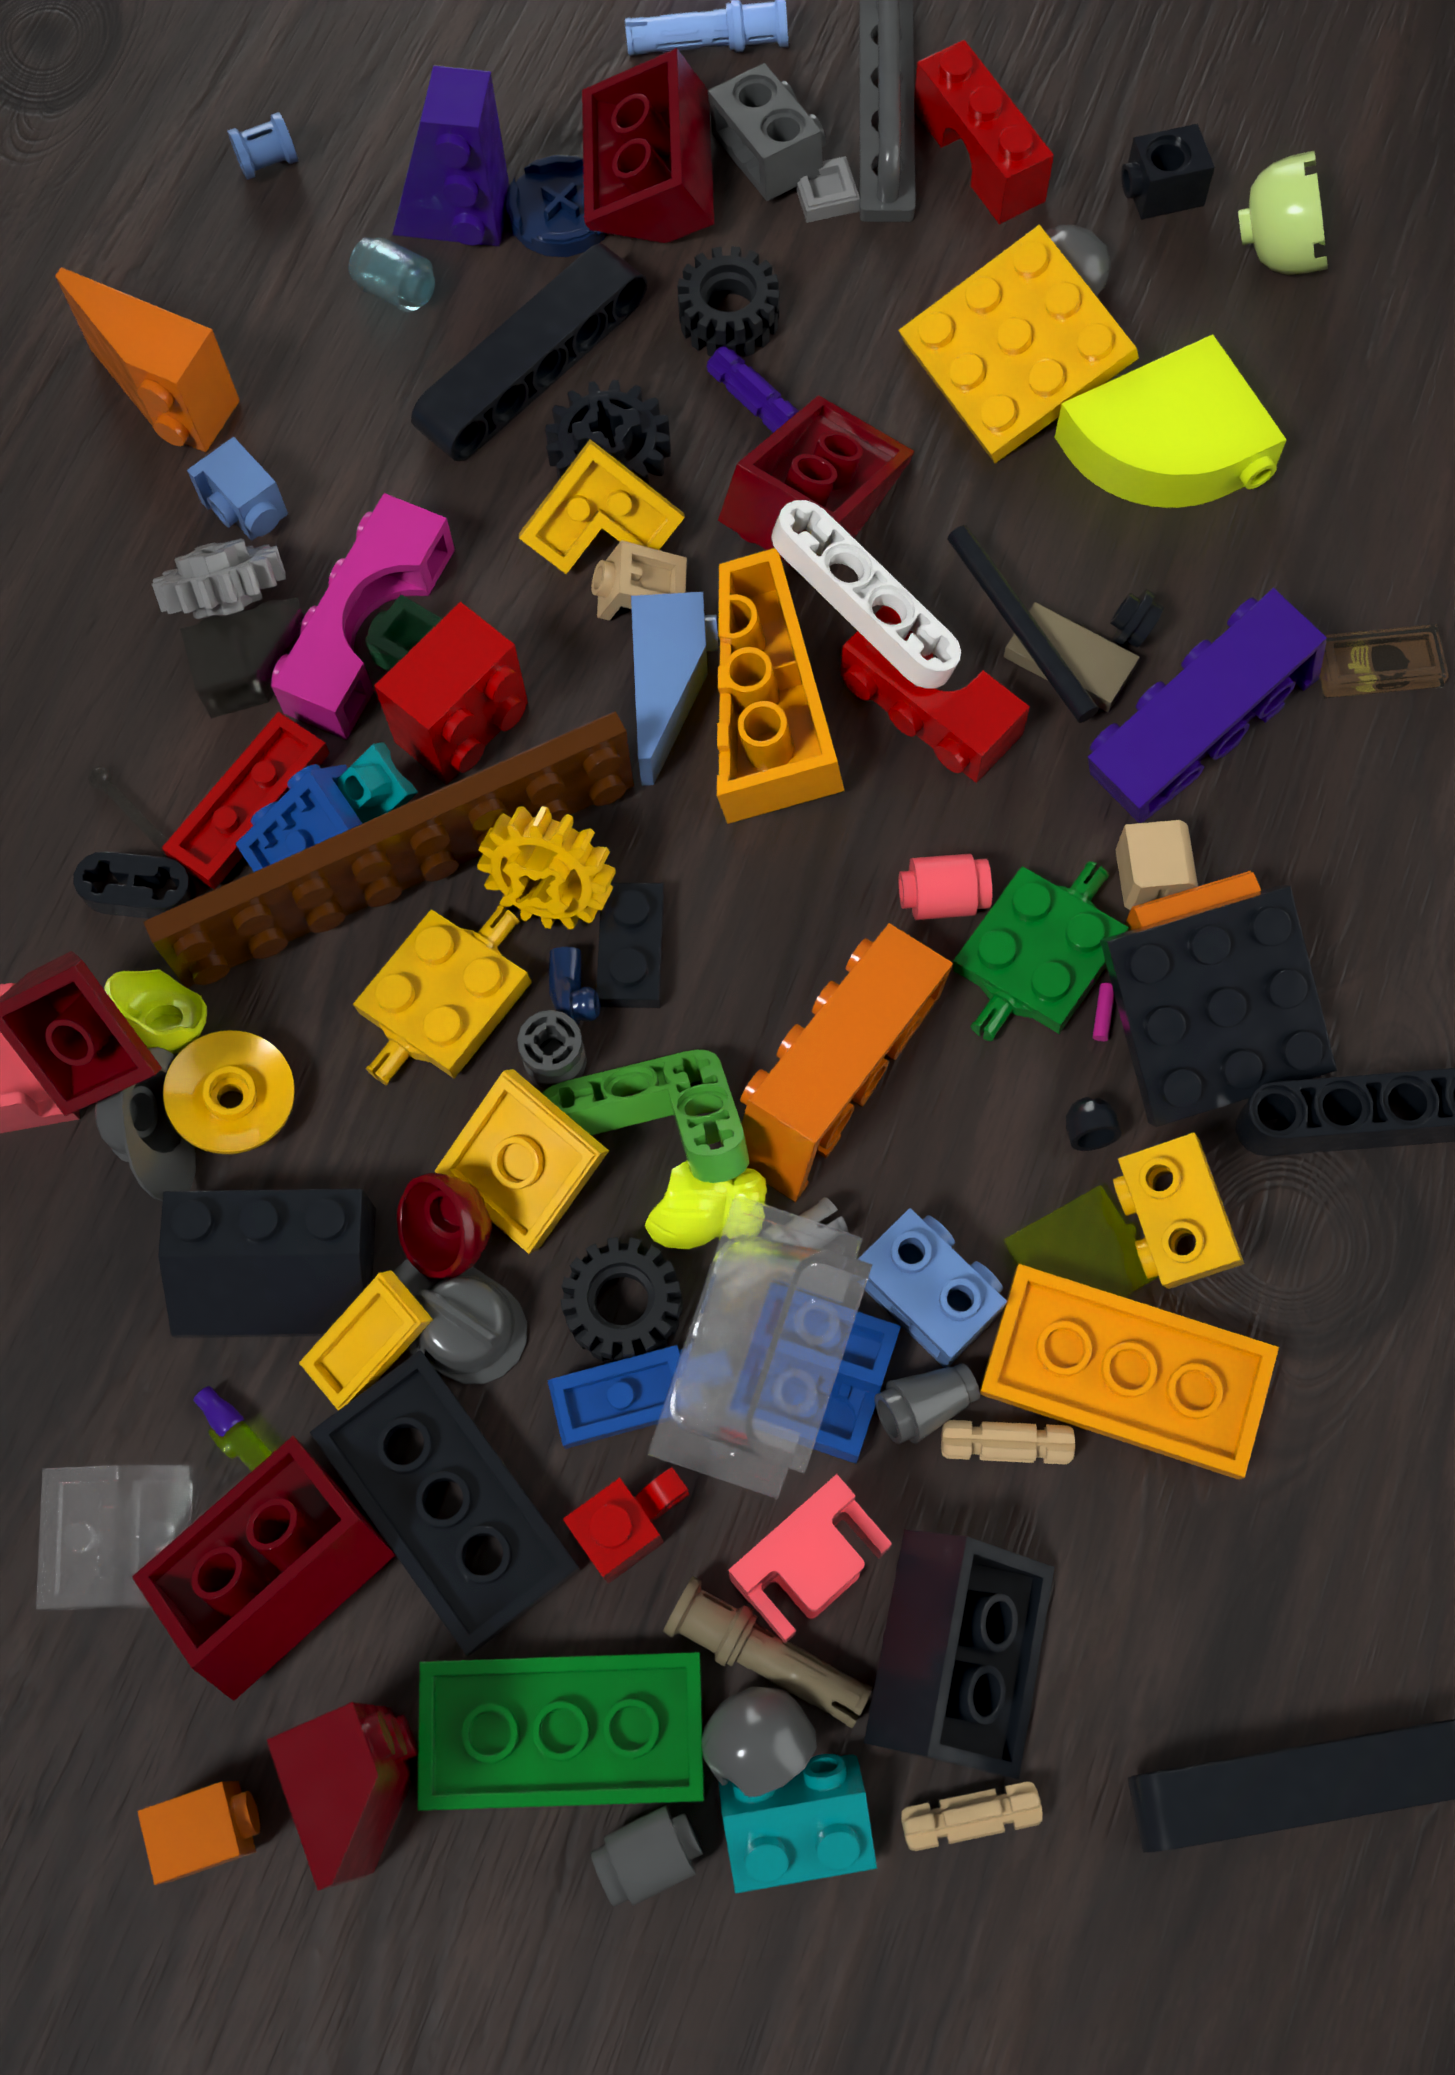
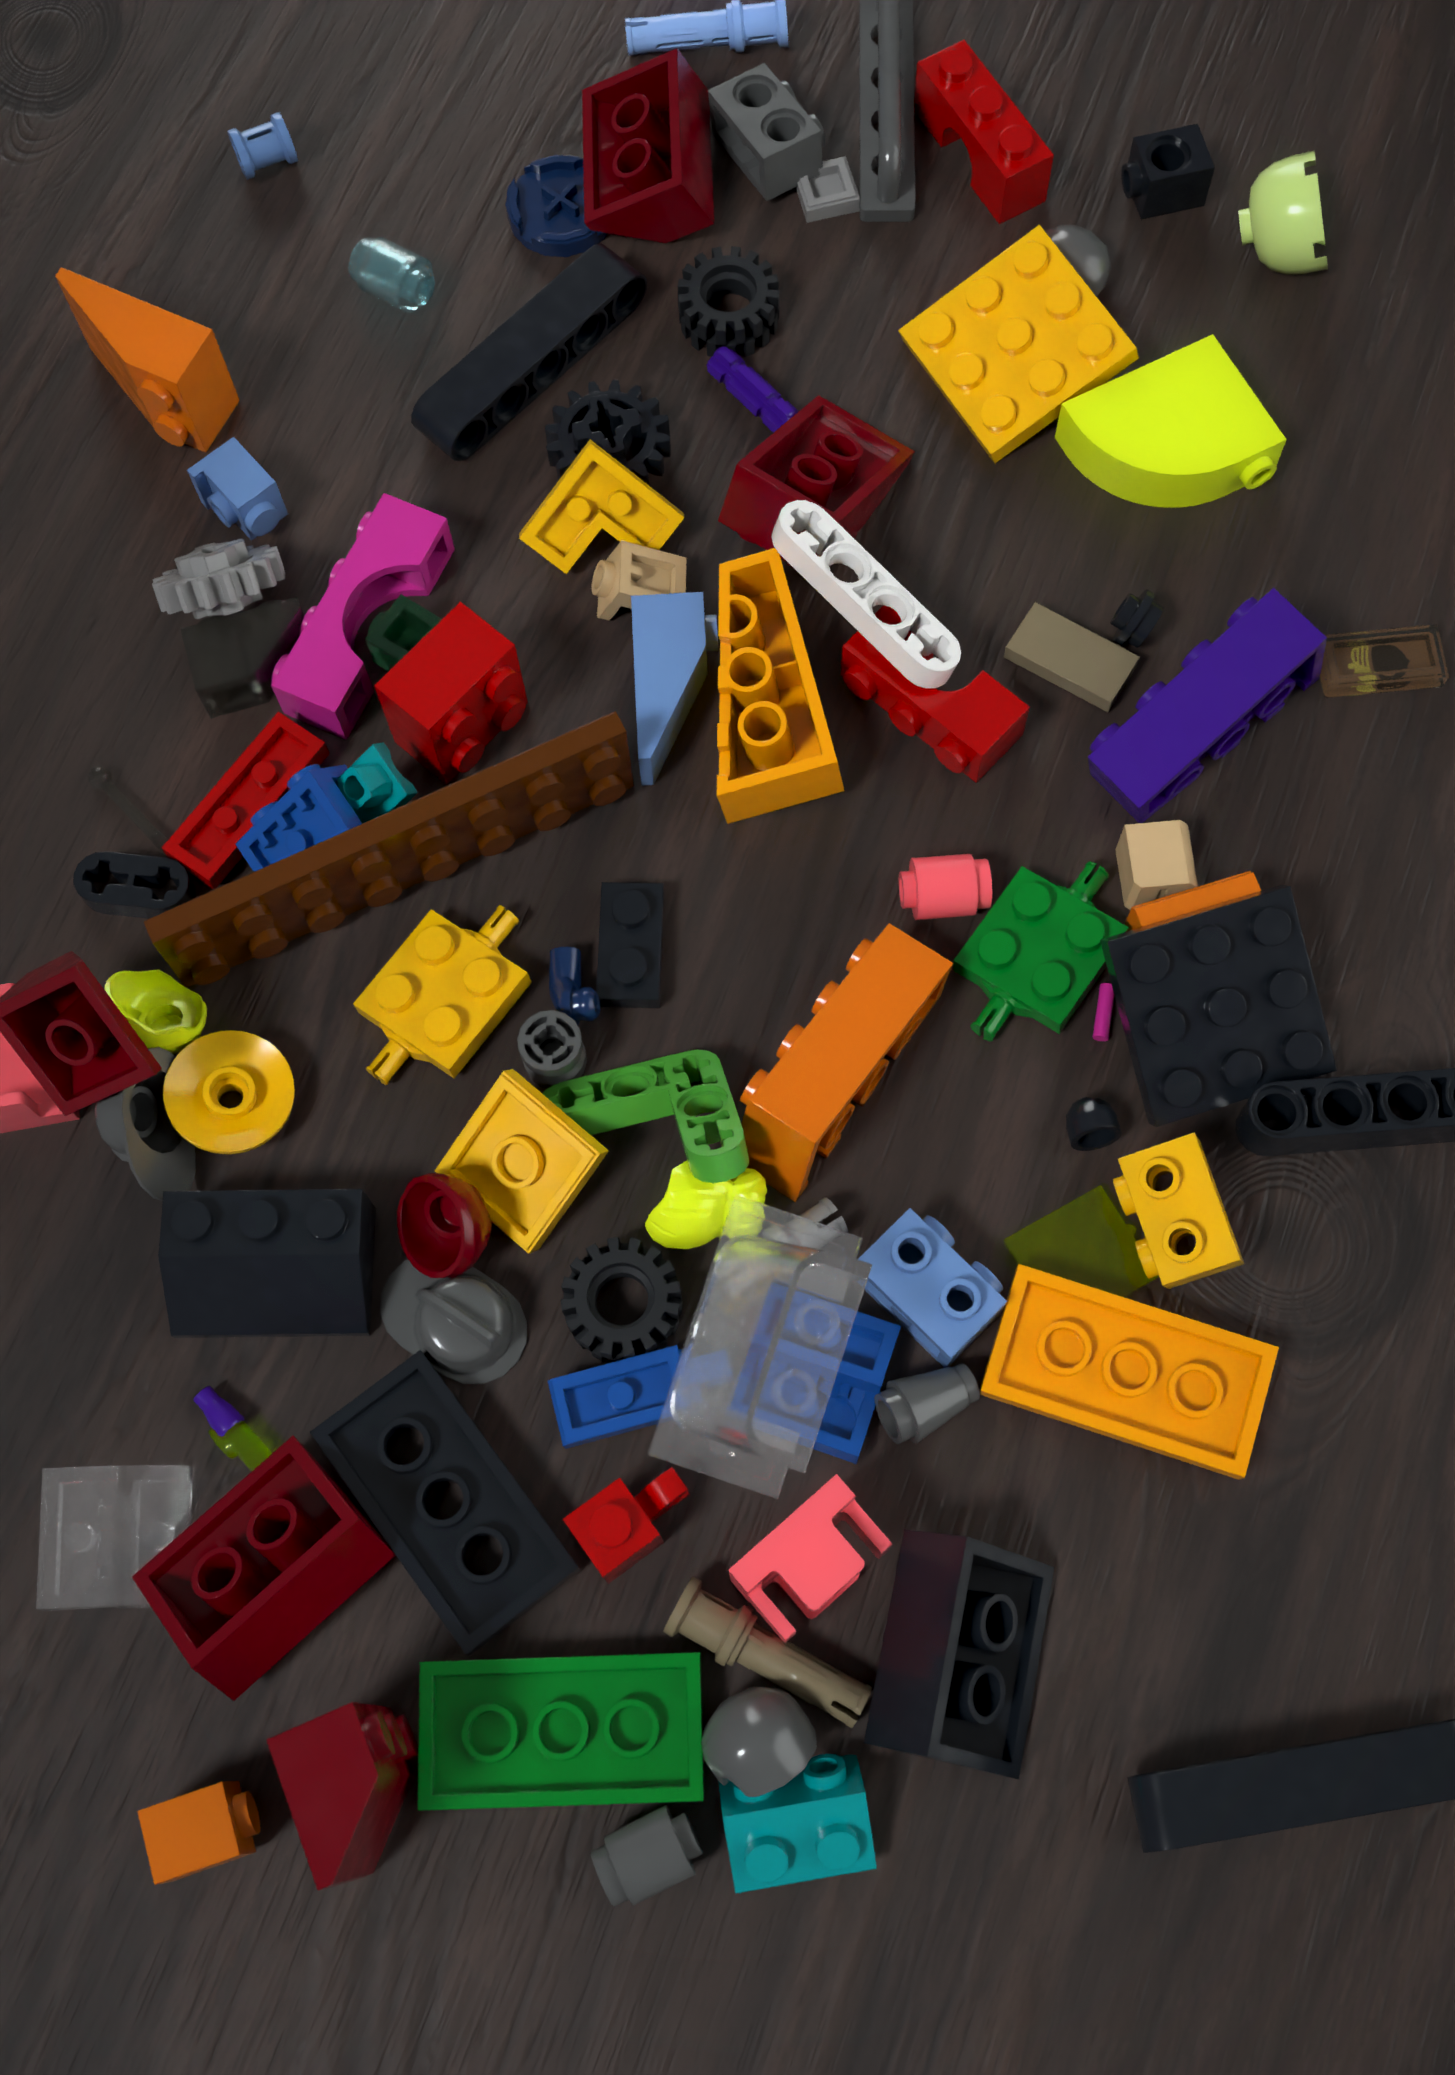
(366, 1339): yellow tile -> none
(456, 163): dark purple wedge -> none
(546, 867): yellow gear -> none
(971, 1816): tan axle -> none
(1008, 1442): tan axle -> none
(1023, 624): black bar -> none

